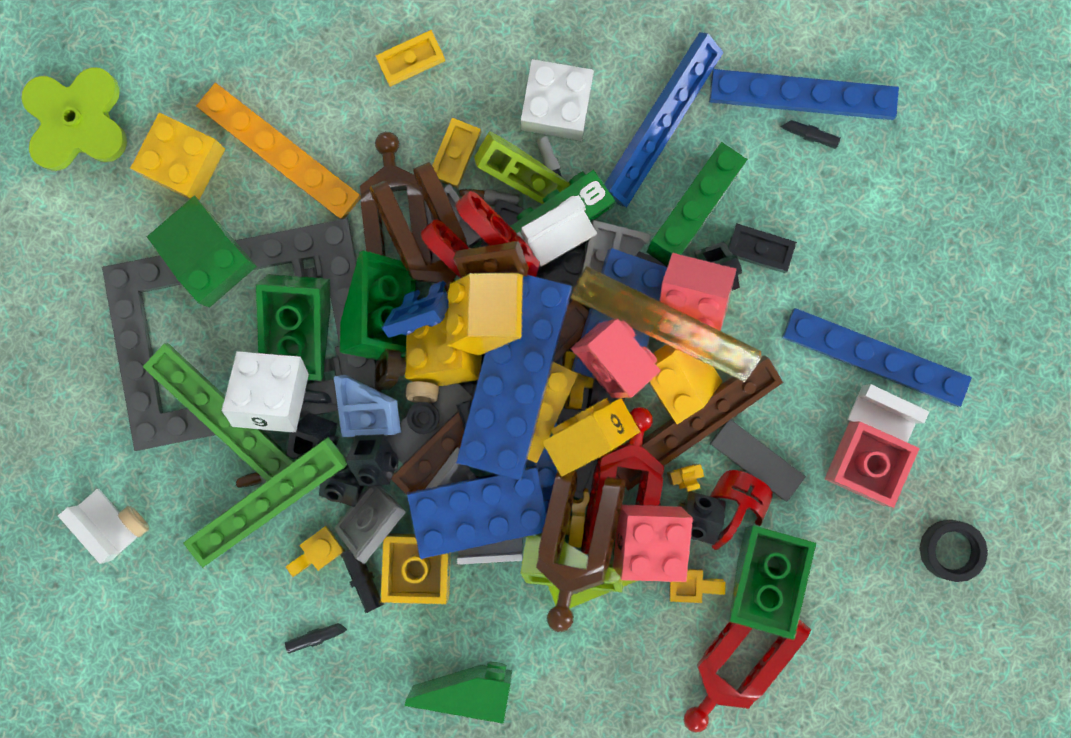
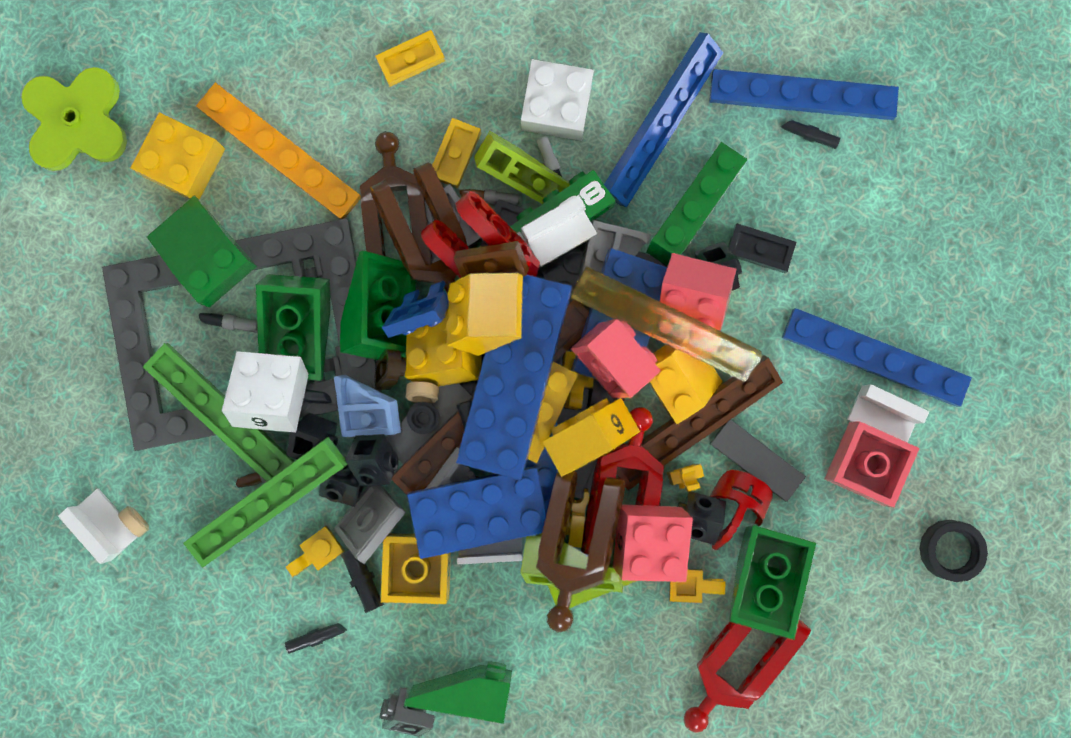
(229, 321): none -> light grey piece
(403, 720): none -> dark grey bracket

